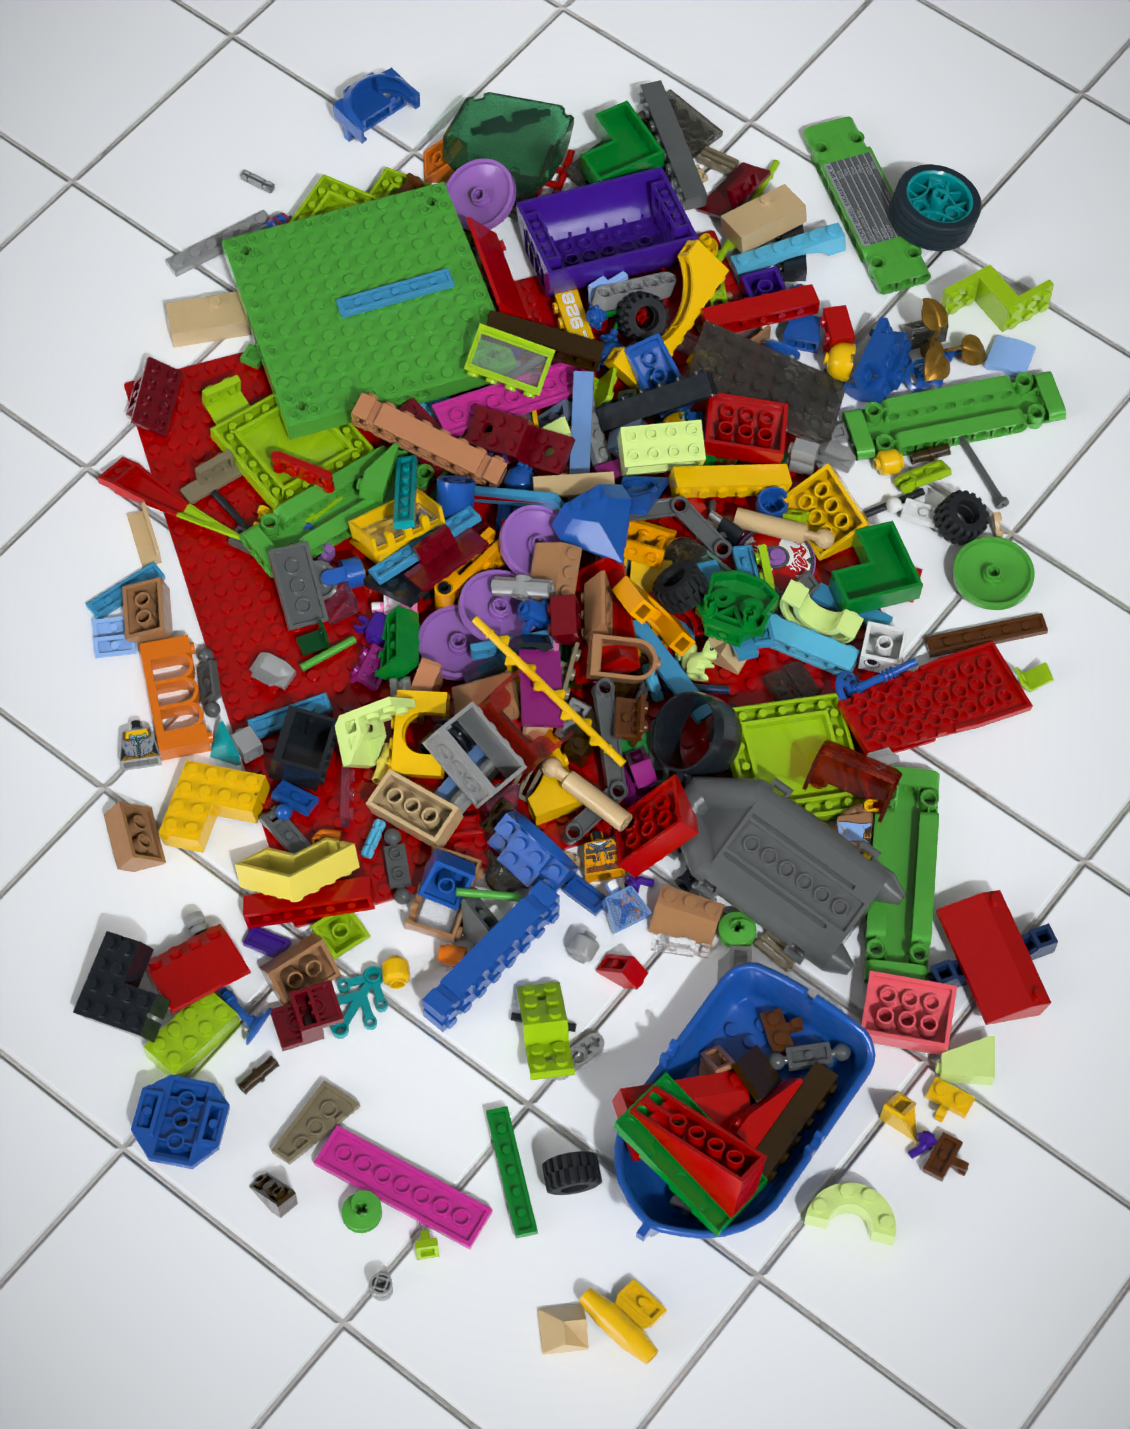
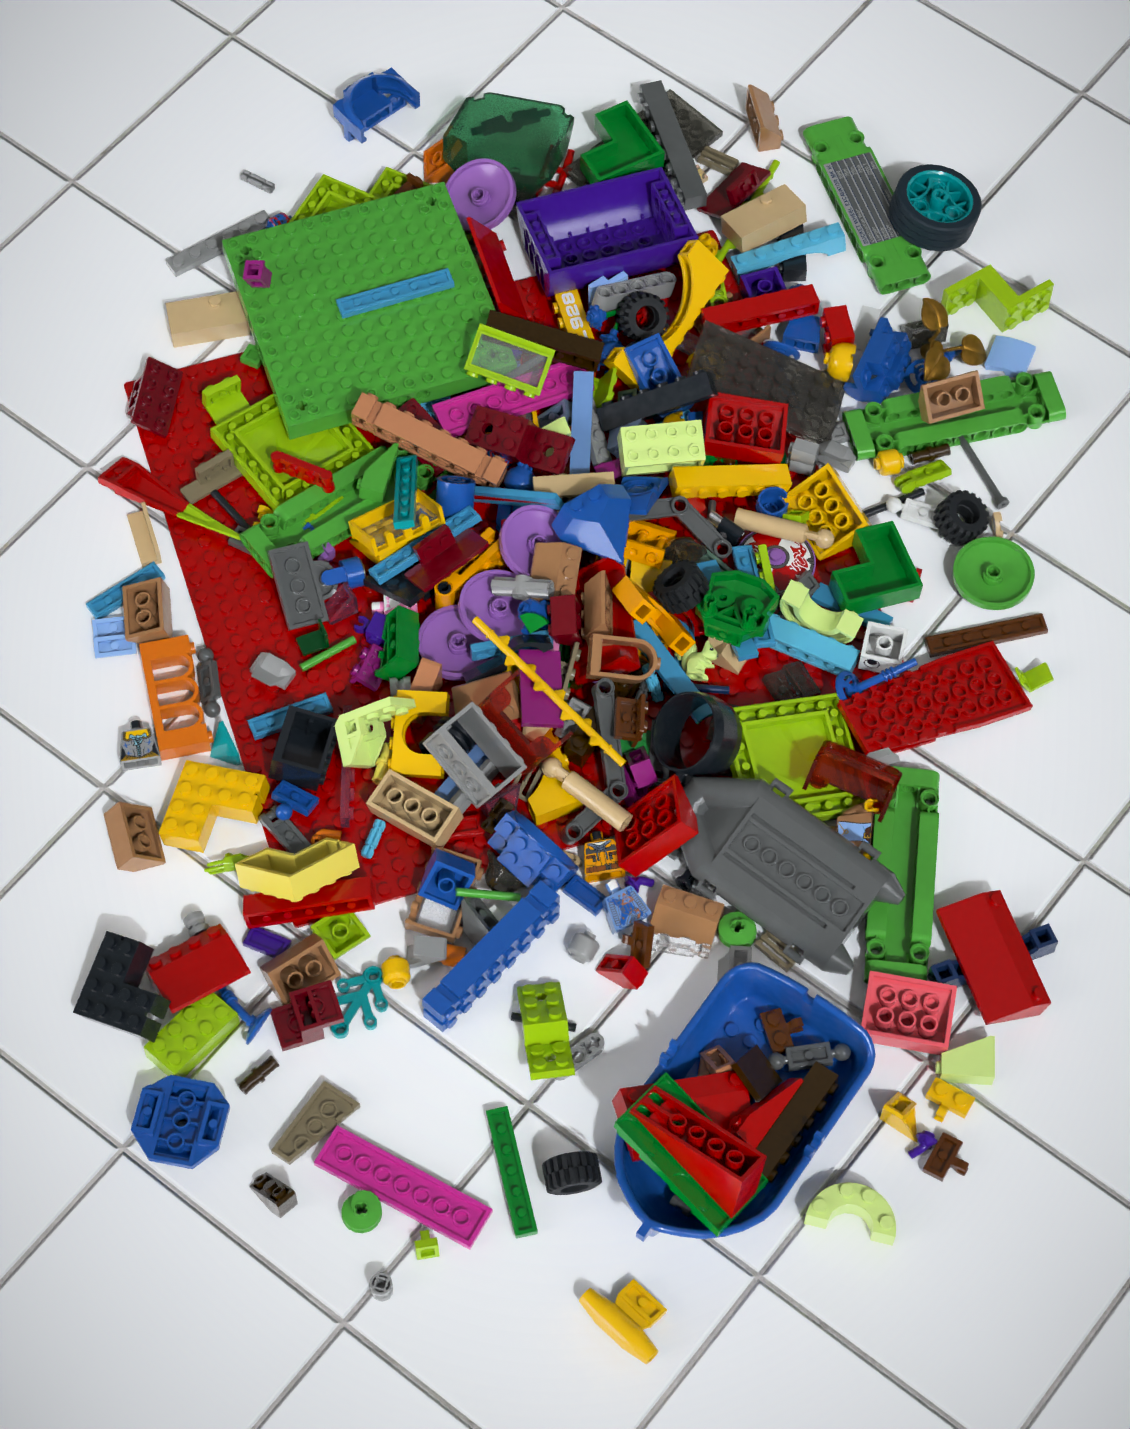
(228, 863): none -> lime piece
(247, 744): light grey brick -> none
(257, 274): none -> magenta brick
(397, 866): dark grey plate -> none
(426, 950): none -> light grey slope
(533, 621): none -> green tile
(563, 1329): tan slope -> none
(640, 942): none -> reddish brown plate
(763, 120): none -> medium nougat slope
(867, 320): none -> white sticker
(950, 397): none -> medium nougat slope

